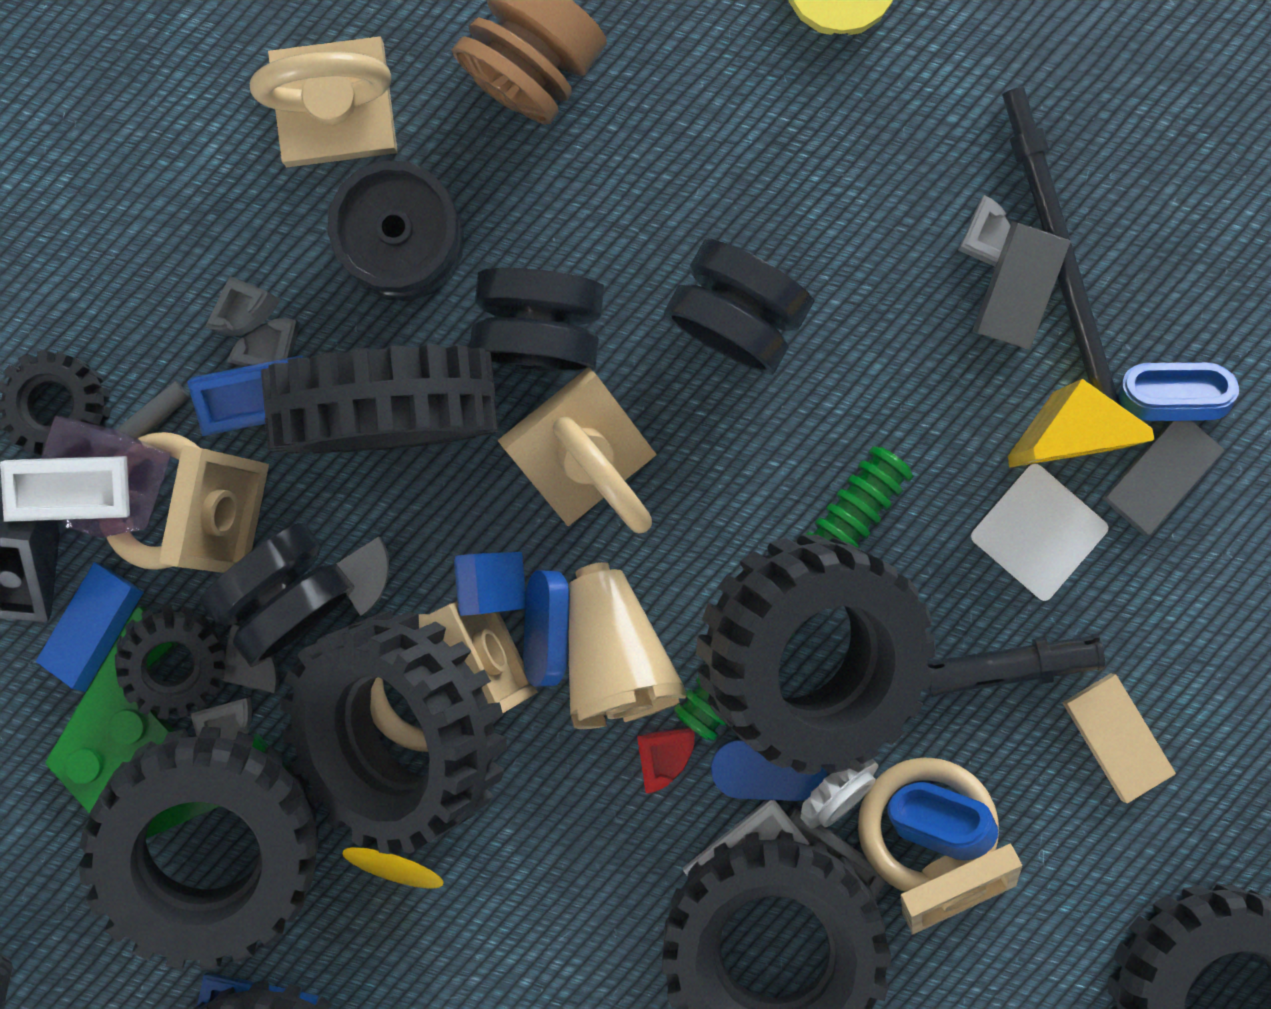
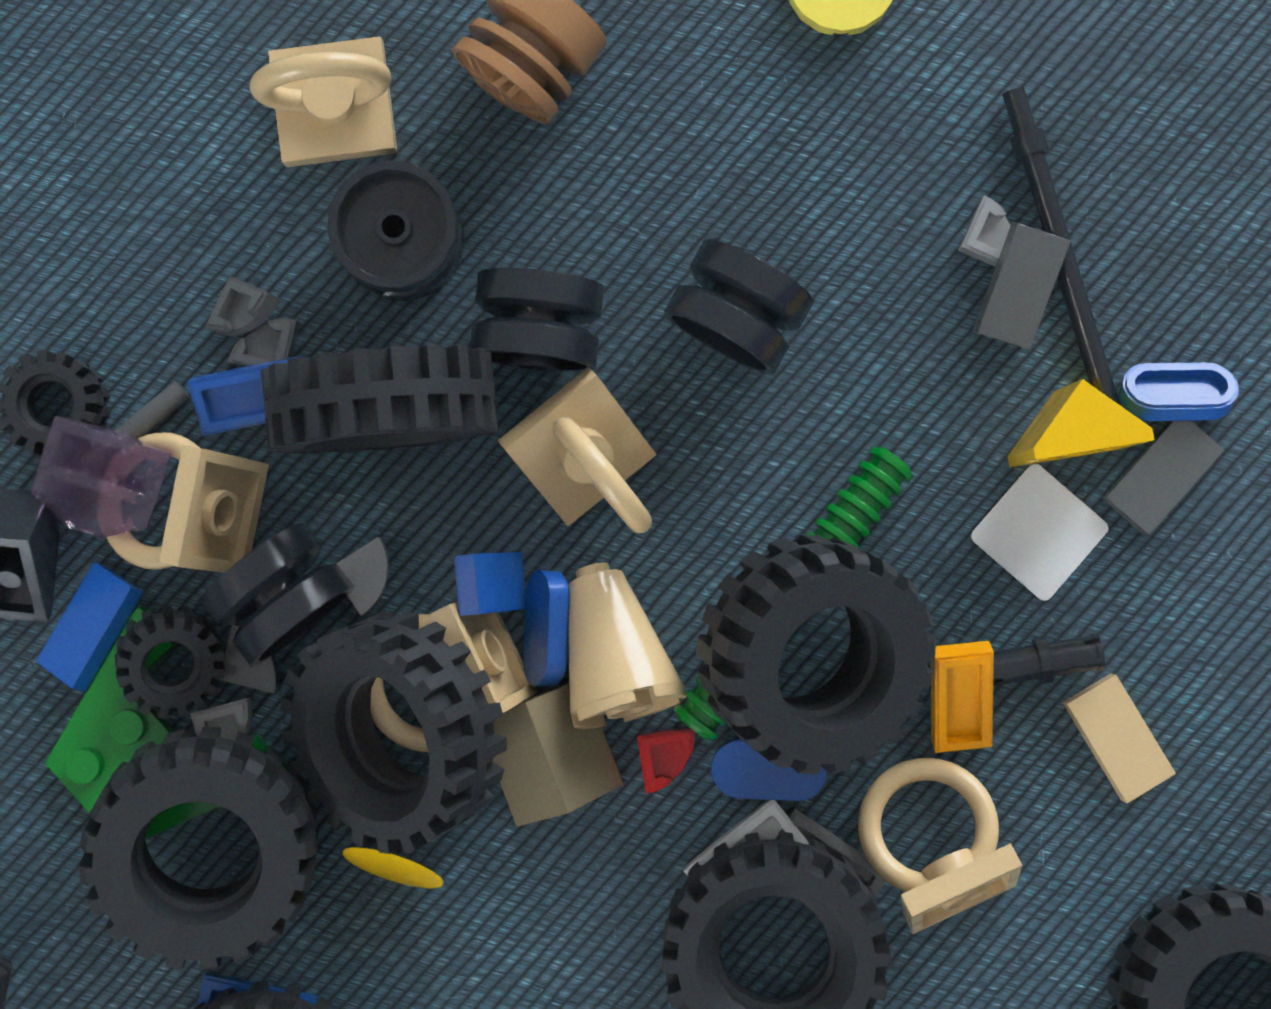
(65, 488): white tile -> none
(549, 761): none -> dark tan slope
(838, 794): white gear -> none
(943, 821): blue tile -> none
(962, 697): none -> light orange tile

